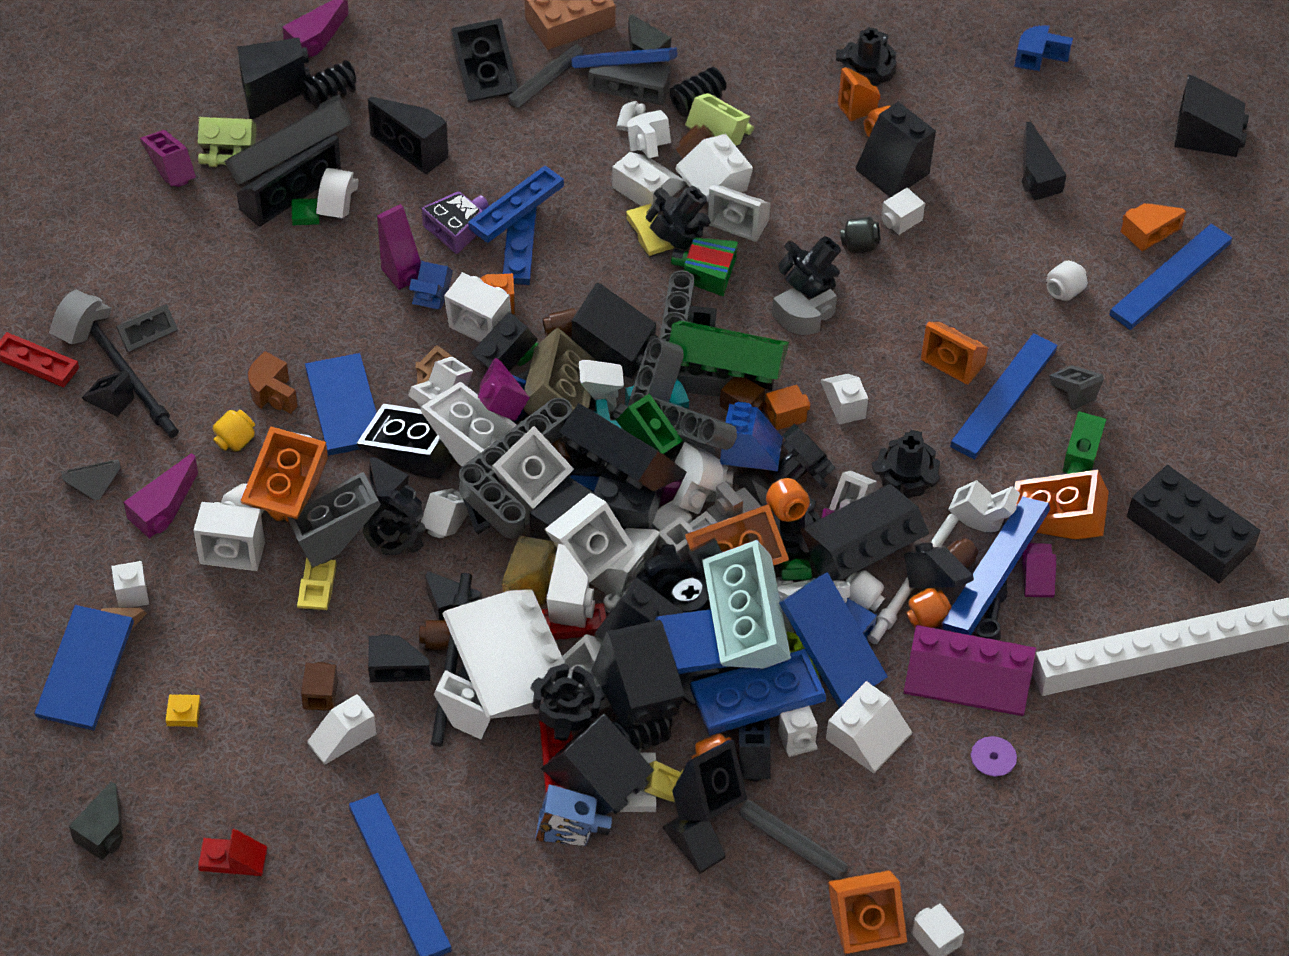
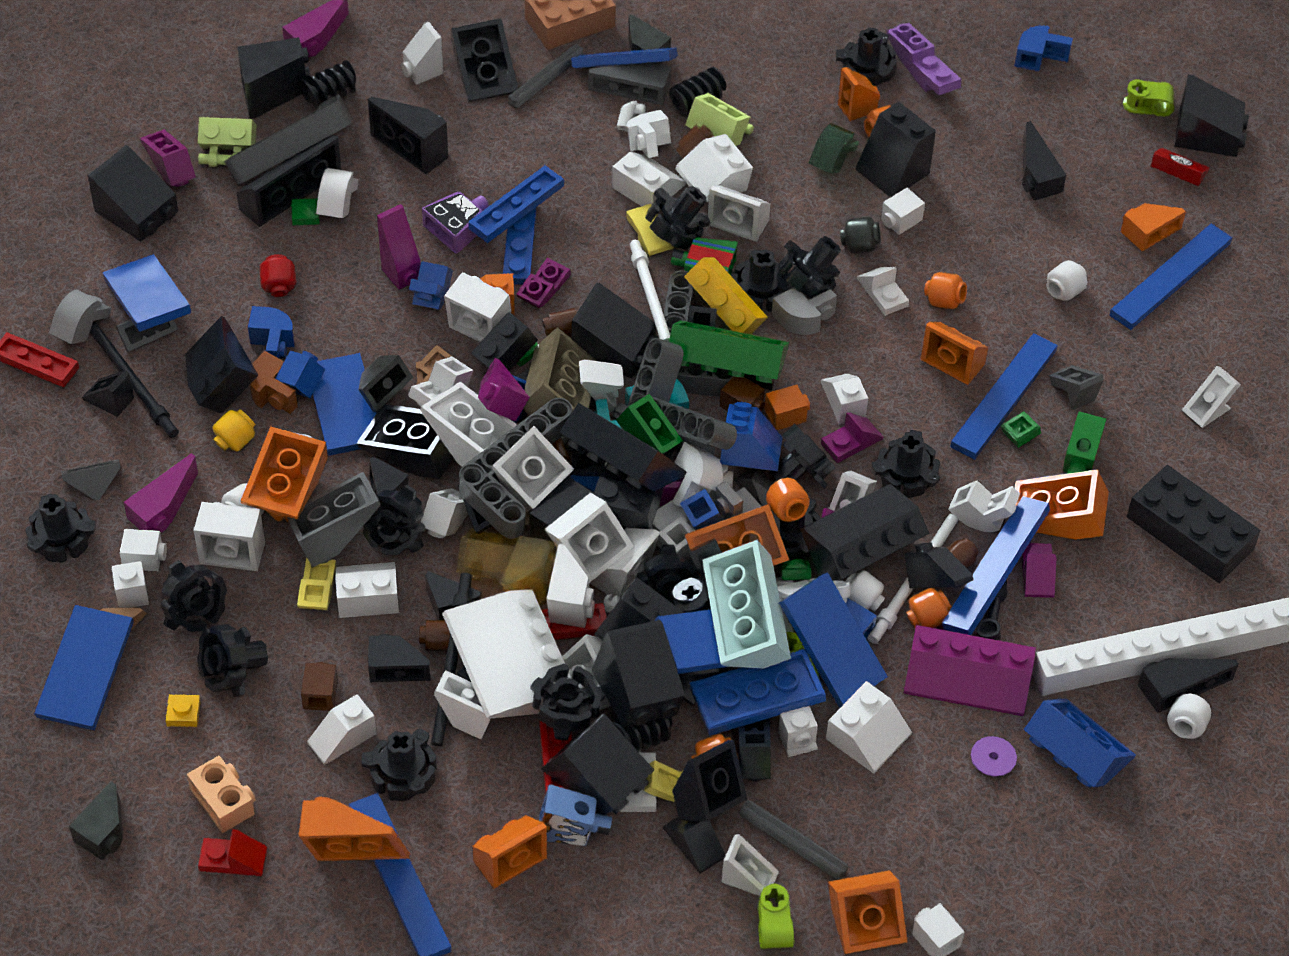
(59, 524): none -> black piece
(131, 194): none -> black slope
(144, 547): none -> white brick
(146, 292): none -> tile
(192, 595): none -> black piece
(217, 796): none -> light nougat brick
(218, 368): none -> black slope
(231, 653): none -> black piece
(271, 328): none -> blue brick
(277, 275): none -> red head
(301, 373): none -> blue brick
(342, 833): none -> orange slope
(366, 590): none -> white slope
(383, 380): none -> pearl dark grey slope
(402, 762): none -> black piece
(423, 55): none -> white slope
(485, 555): none -> clear yellow slope
(511, 850): none -> orange slope
(544, 284): none -> magenta slope
(641, 262): none -> white bar
(701, 510): none -> blue brick
(726, 295): none -> yellow brick
(747, 867): none -> white slope
(761, 278): none -> black piece
(775, 922): none -> lime piece
(832, 148): none -> clear green brick
(852, 438): none -> magenta slope
(883, 290): none -> white slope
(920, 60): none -> medium lavender slope
(945, 290): none -> orange head
(1021, 429): none -> green tile
(1078, 742): none -> blue slope
(1152, 98): none -> lime piece
(1174, 677): none -> black slope
(1179, 166): none -> red slope
(1189, 716): none -> white head
(1211, 397): none -> white slope

